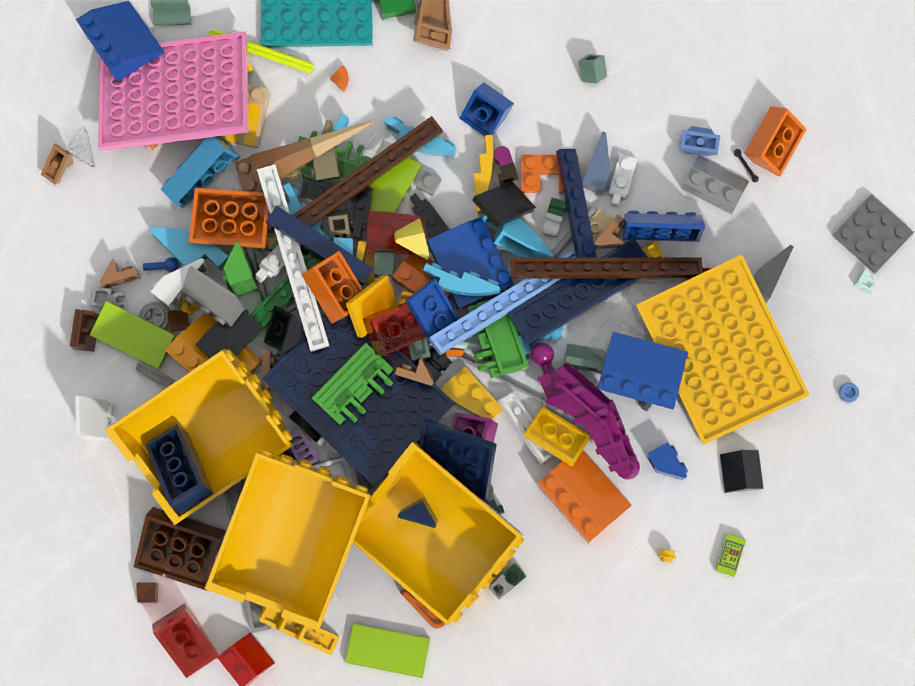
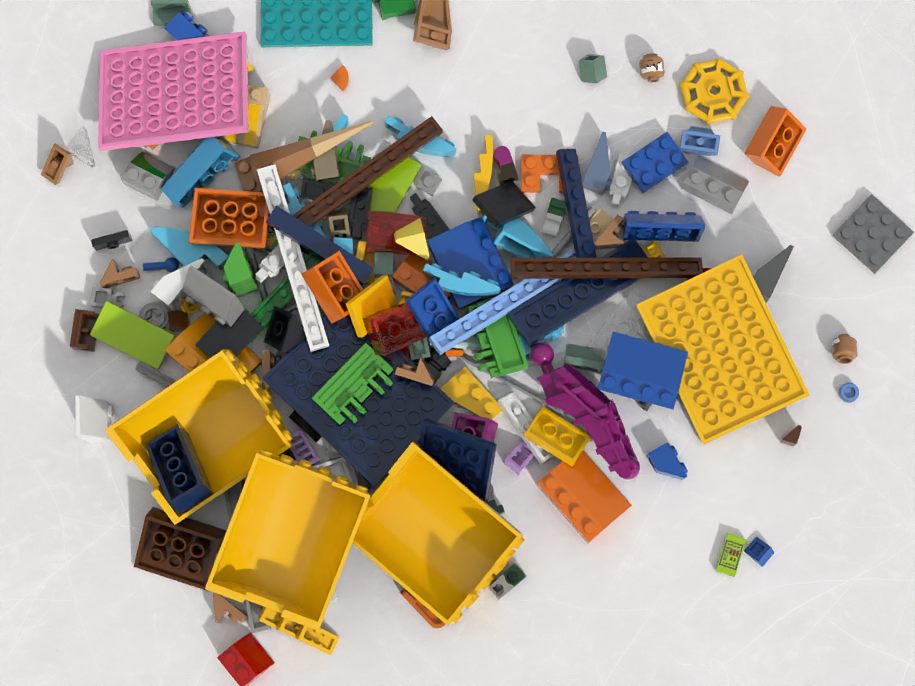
(111, 241): none -> black plate
(120, 38): blue slope -> none
(147, 175): none -> light grey slope
(147, 592): reddish brown slope -> none
(184, 27): none -> blue slope
(184, 640): clear red slope -> none
(222, 605): none -> medium nougat slope
(274, 55): neon yellow axle -> none
(387, 650): lime tile -> none
(420, 513): clear blue slope -> none
(486, 110): blue slope -> none
(519, 458): none -> lavender slope
(651, 67): none -> medium nougat head
(654, 162): none -> blue plate
(666, 555): yellow plate -> none
(709, 100): none -> yellow plate
(737, 153): black hinge -> none
(741, 471): black slope -> none
(759, 551): none -> blue slope
(792, 438): none -> reddish brown slope
(844, 349): none -> medium nougat head
(865, 282): light aqua tile -> none

